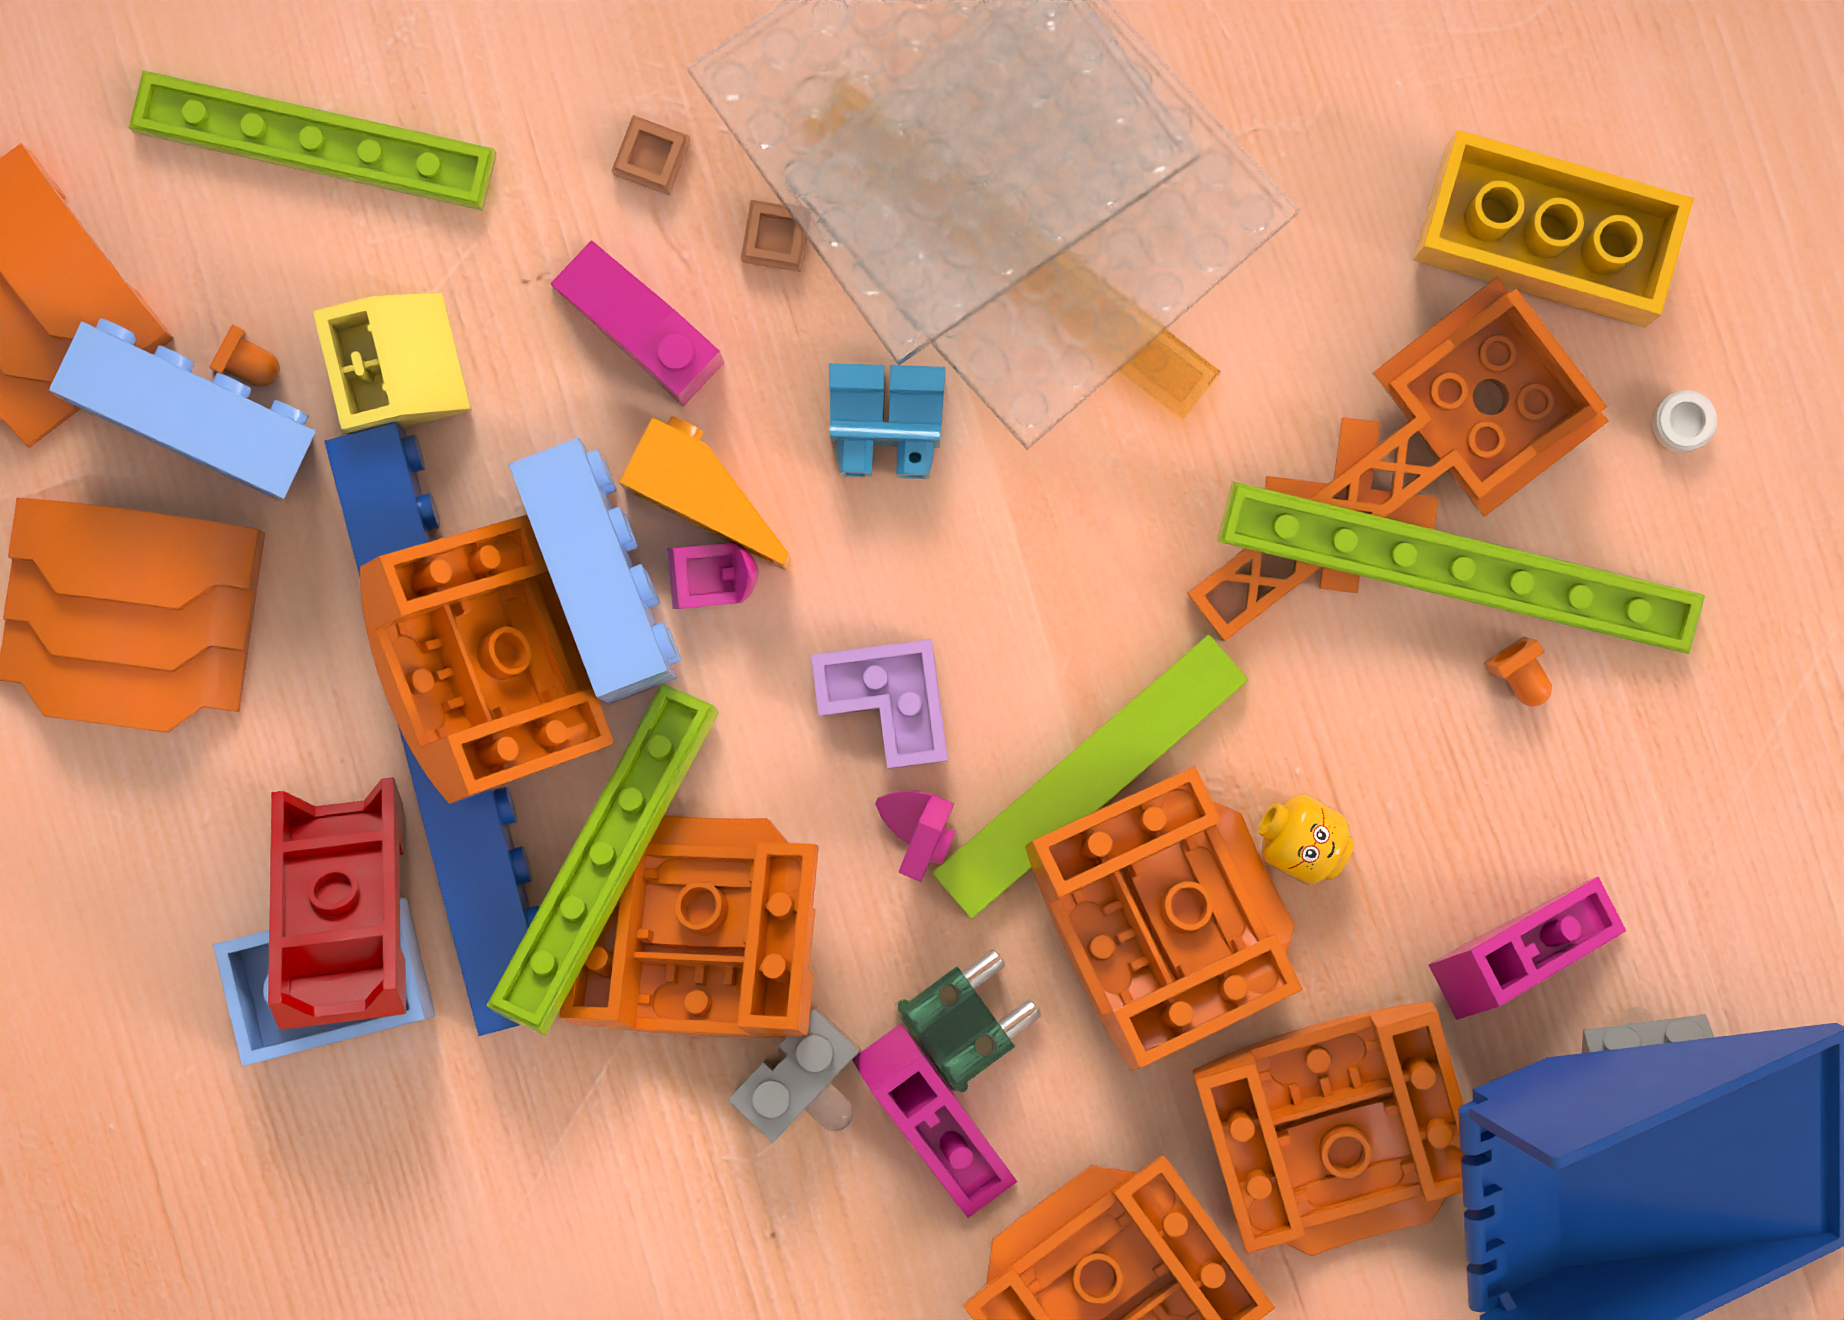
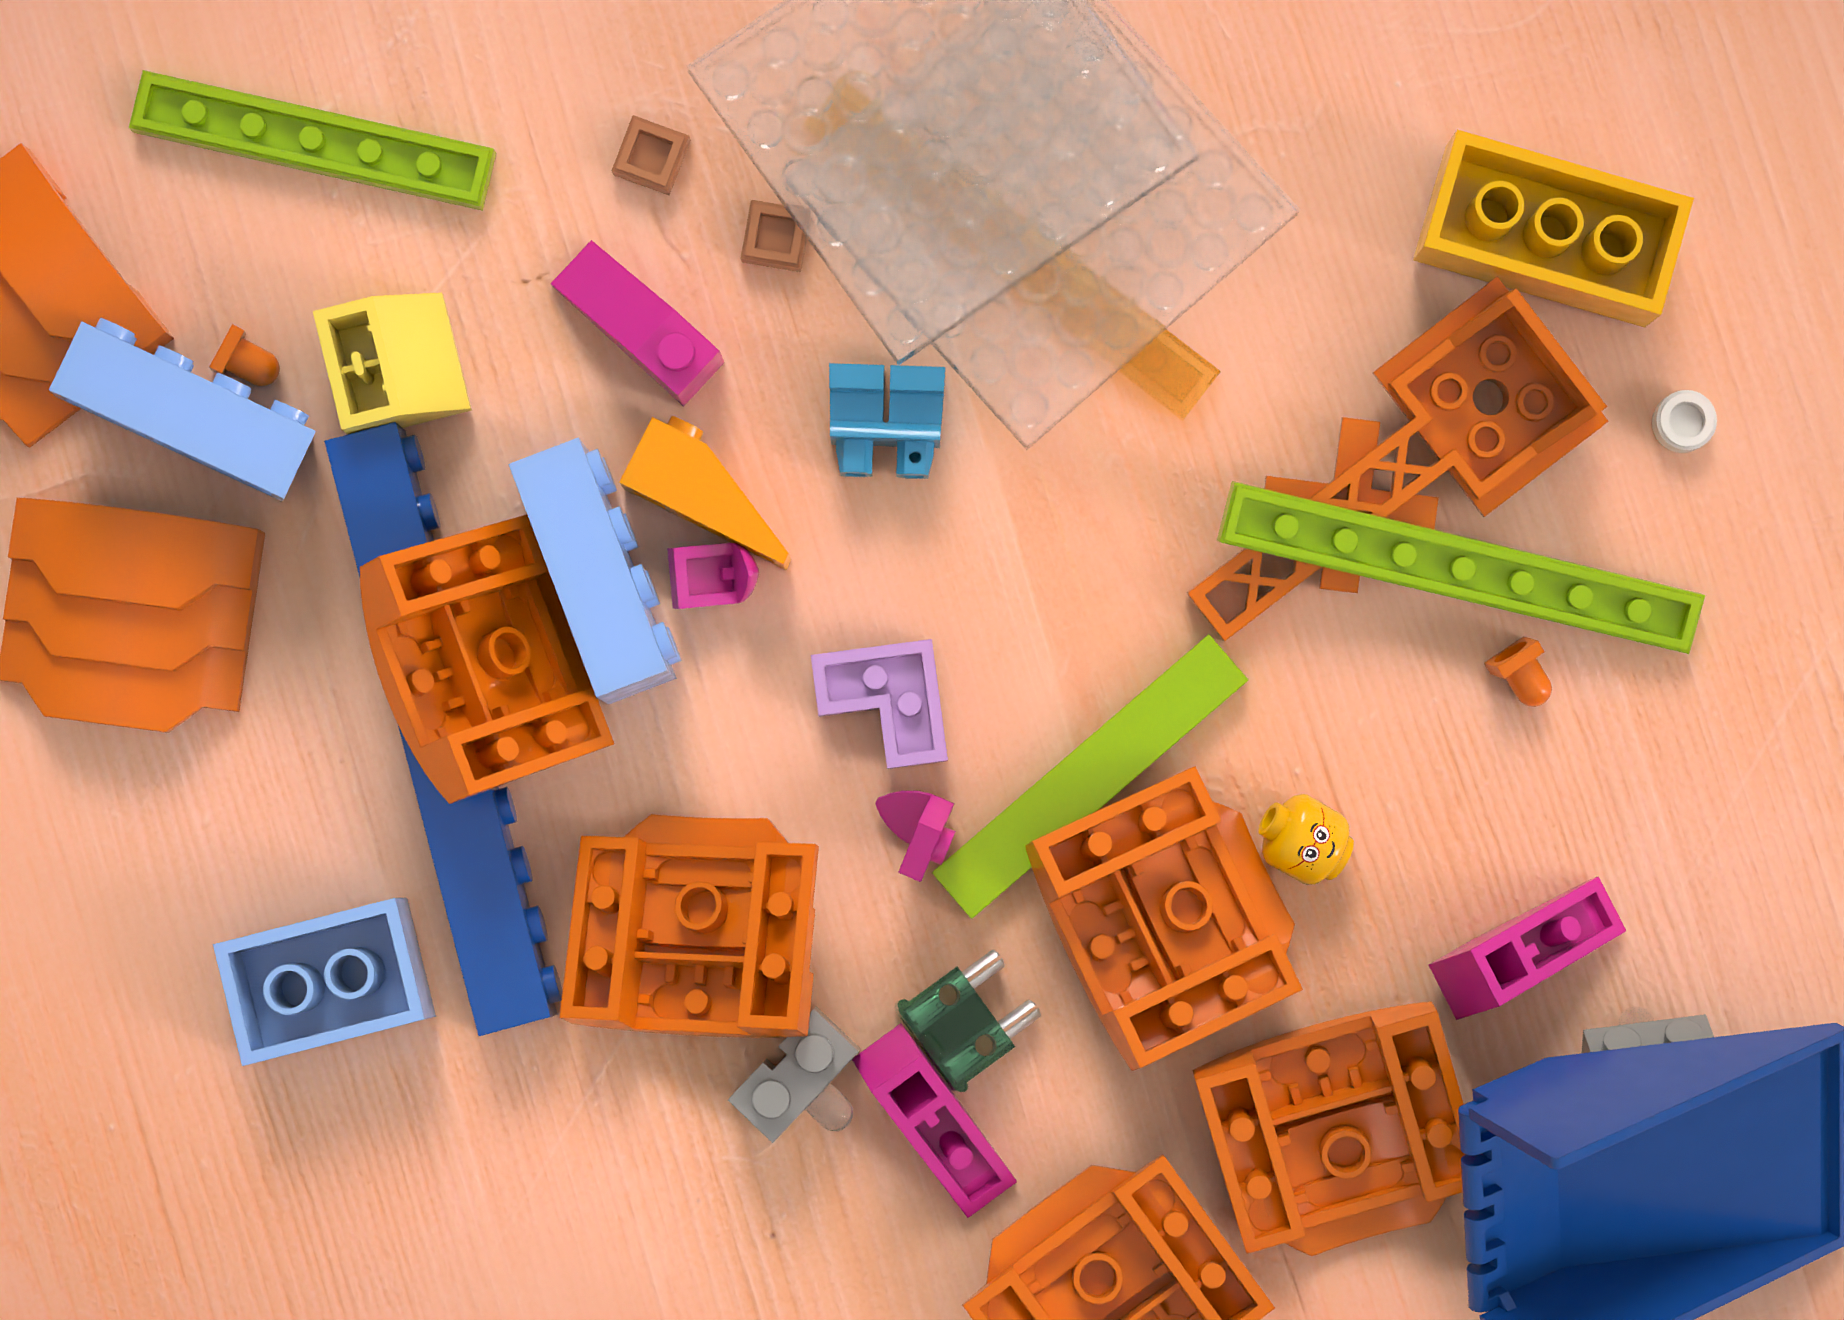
(336, 909): red piece -> none
(602, 859): lime tile -> none

